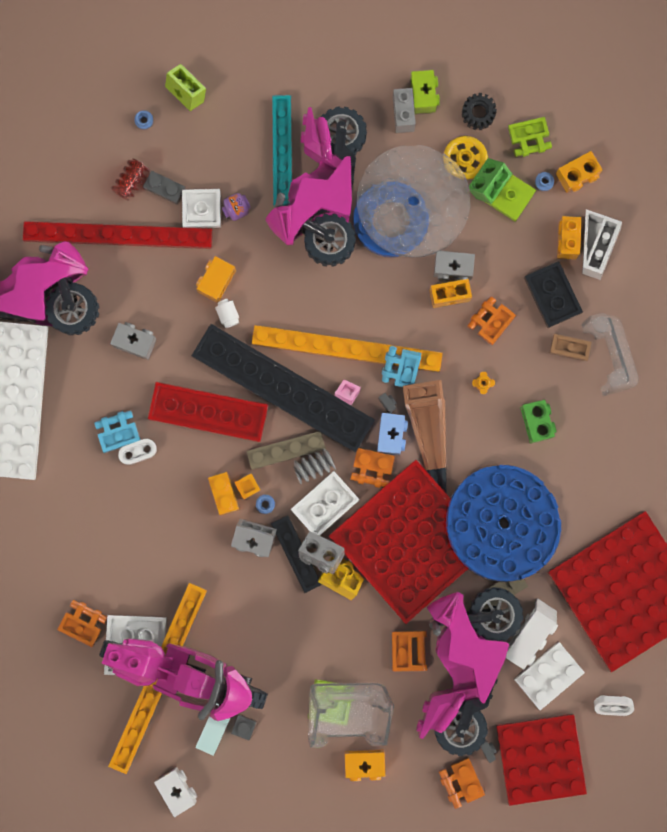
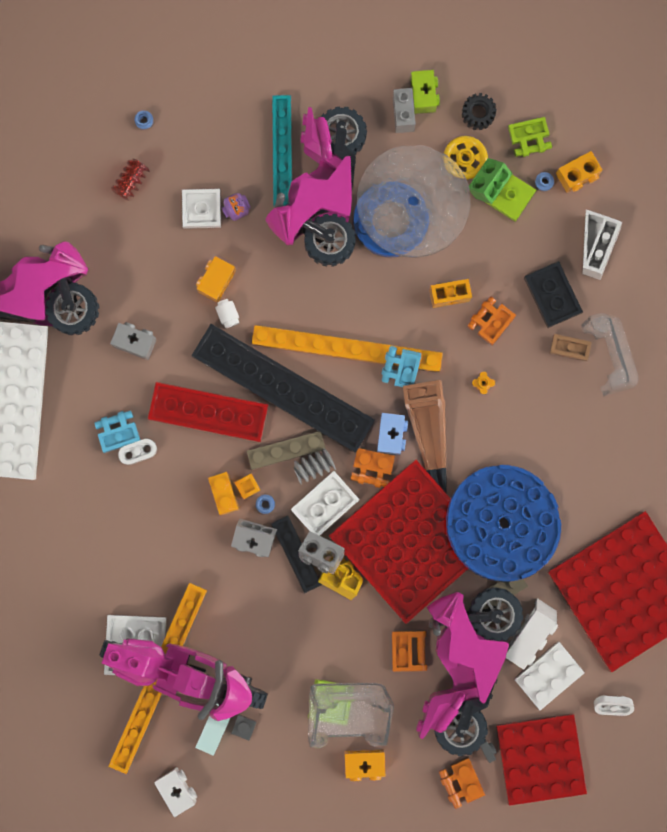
(80, 629): orange plate -> none
(117, 235): red plate -> none
(164, 187): dark grey plate -> none
(185, 87): lime brick -> none
(347, 392): bright pink plate -> none
(388, 402): dark grey plate -> none
(463, 262): light grey brick -> none
(532, 422): bright green brick -> none
(569, 237): light orange brick -> none

